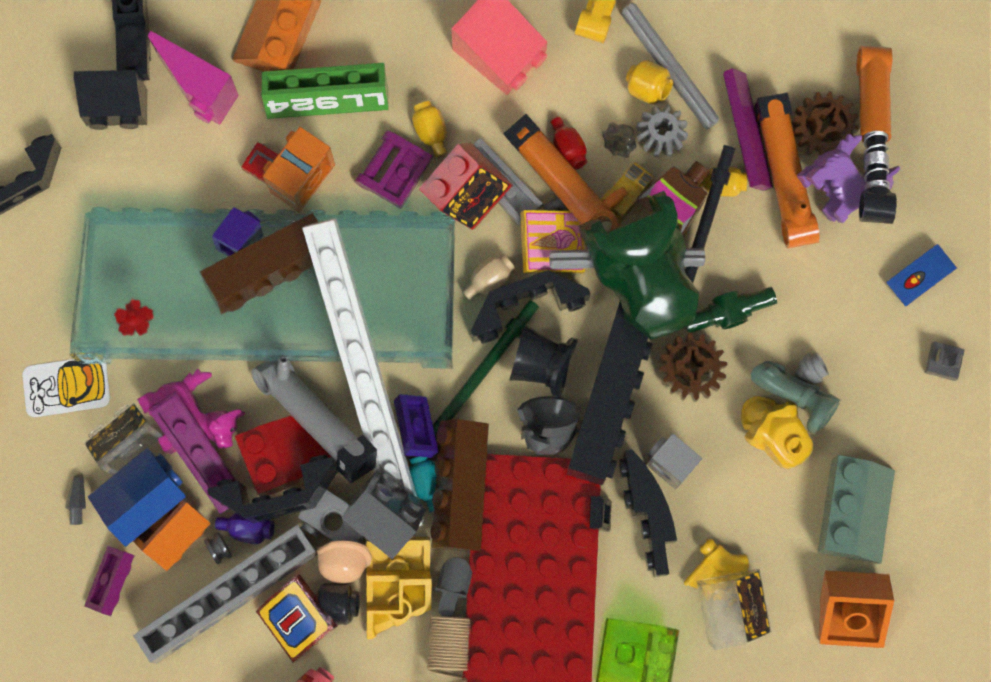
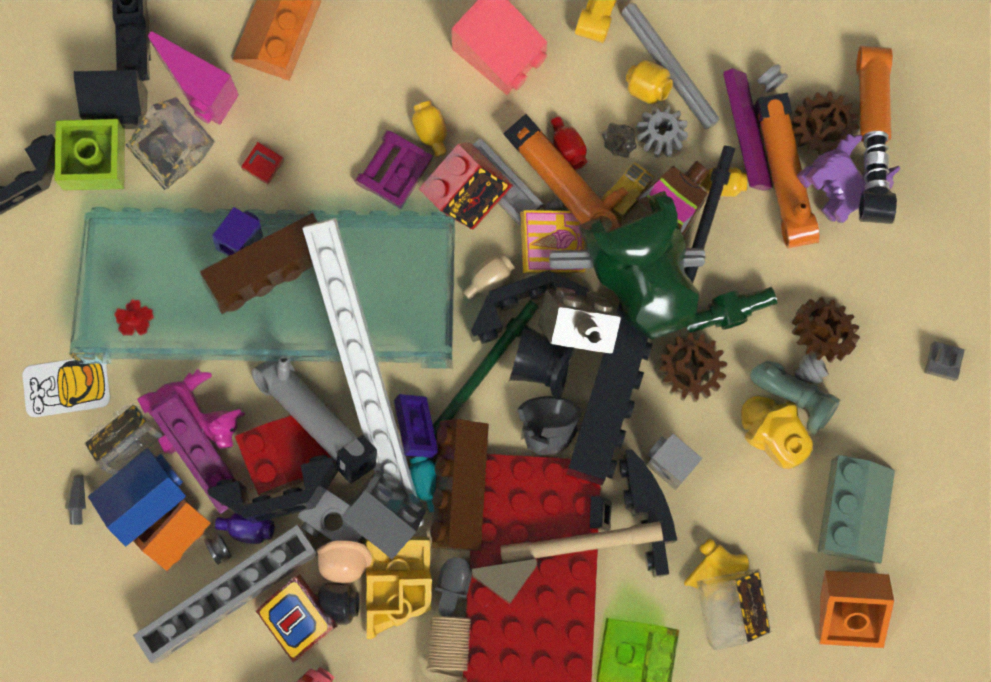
(89, 154): none -> lime brick
(109, 581): magenta plate -> none
(169, 142): none -> clear slope
(299, 169): orange container -> none
(325, 90): bright green brick -> none
(506, 578): none -> dark tan slope
(579, 320): none -> dark tan brick
(633, 535): none -> tan piece
(772, 78): none -> light grey bush
(825, 329): none -> reddish brown gear
(921, 275): blue slope -> none

